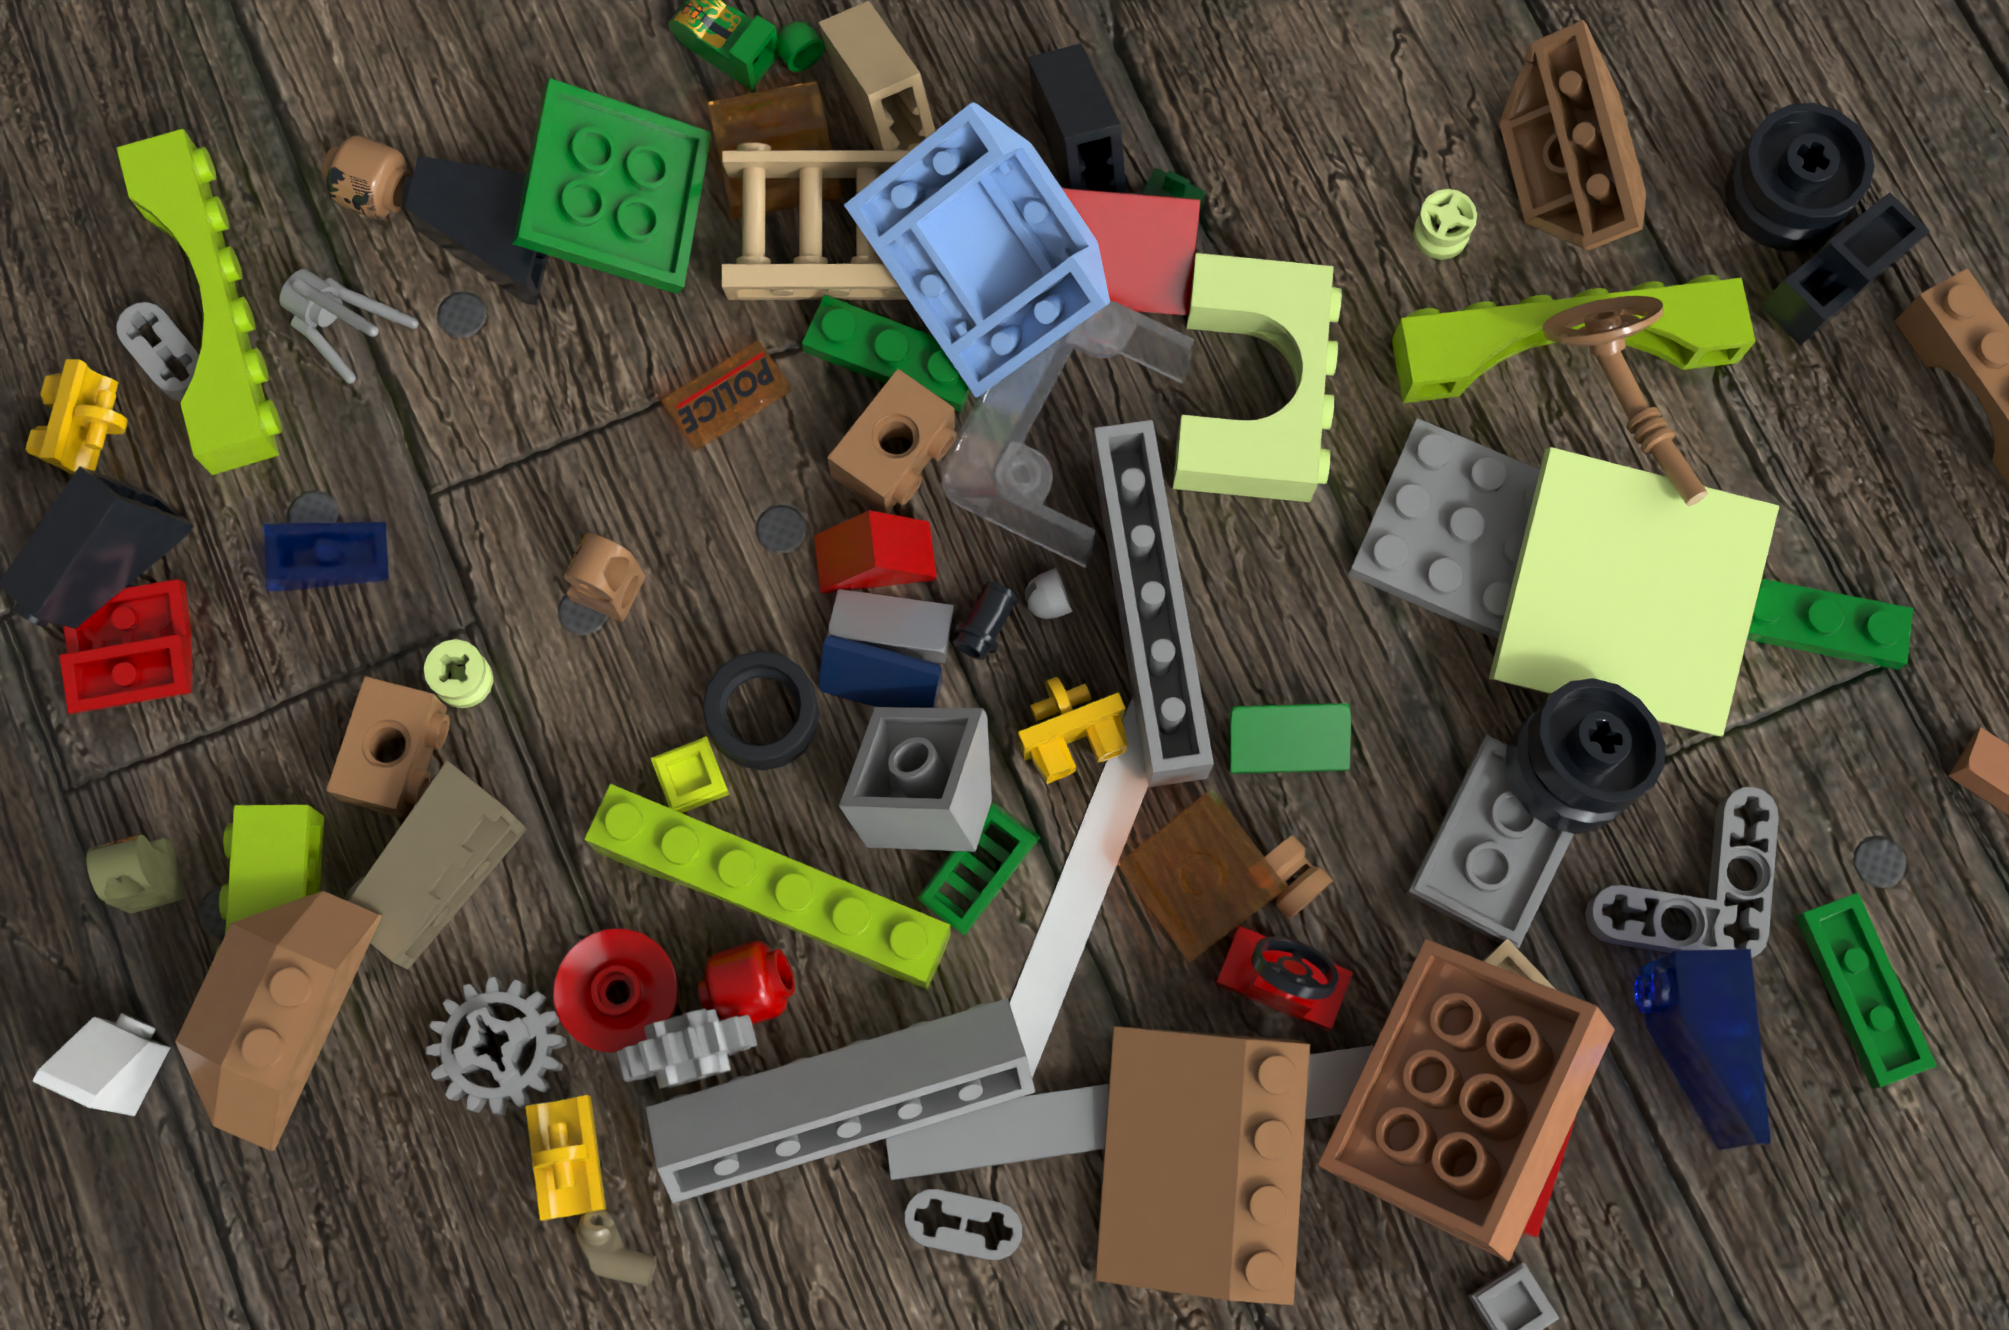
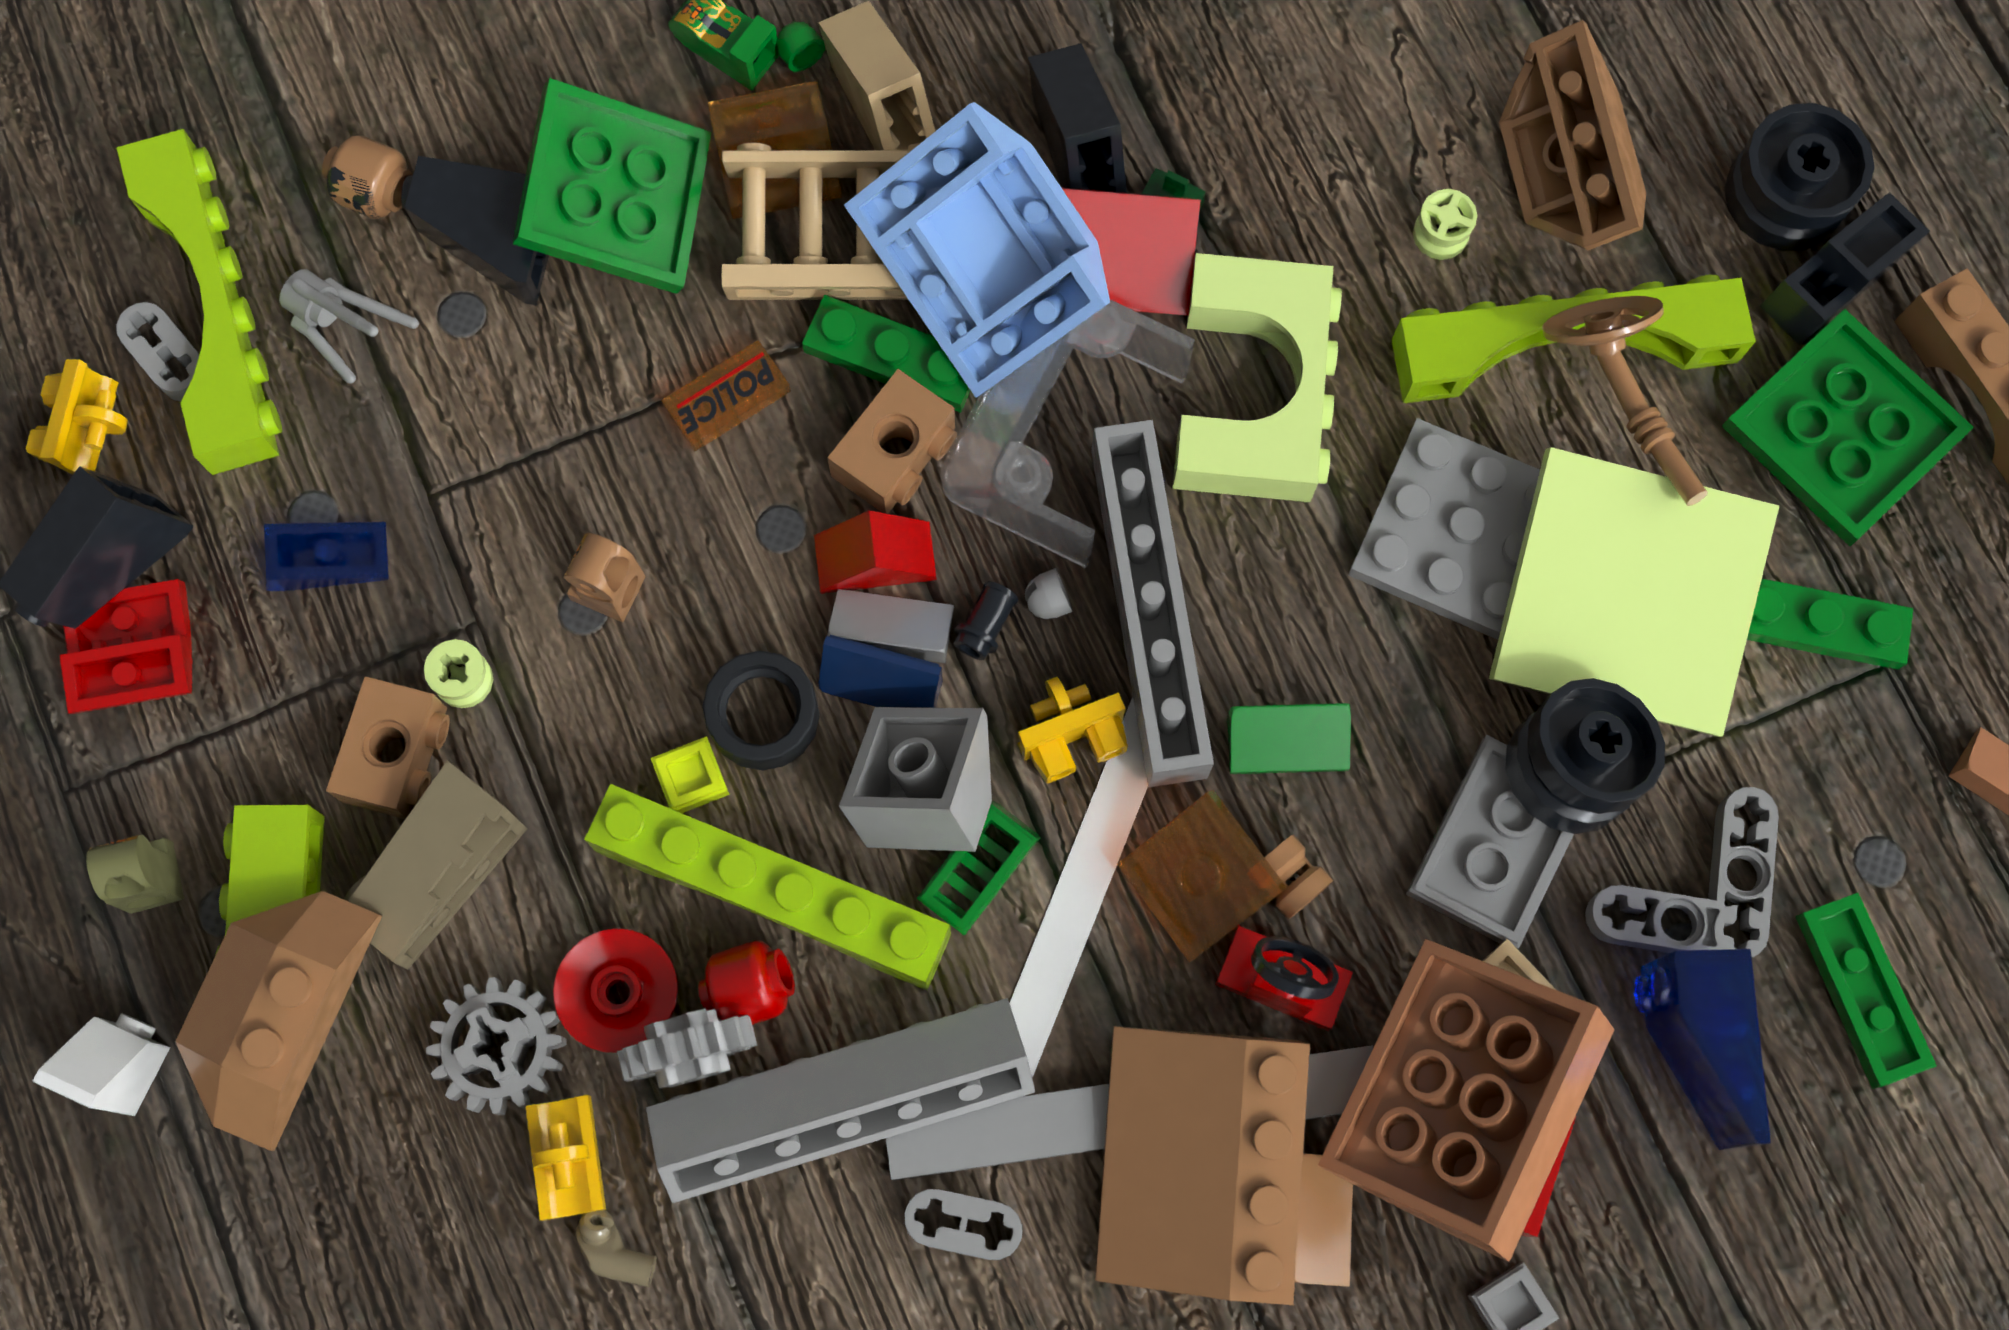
(1323, 1226): none -> medium nougat slope
(1847, 427): none -> green plate

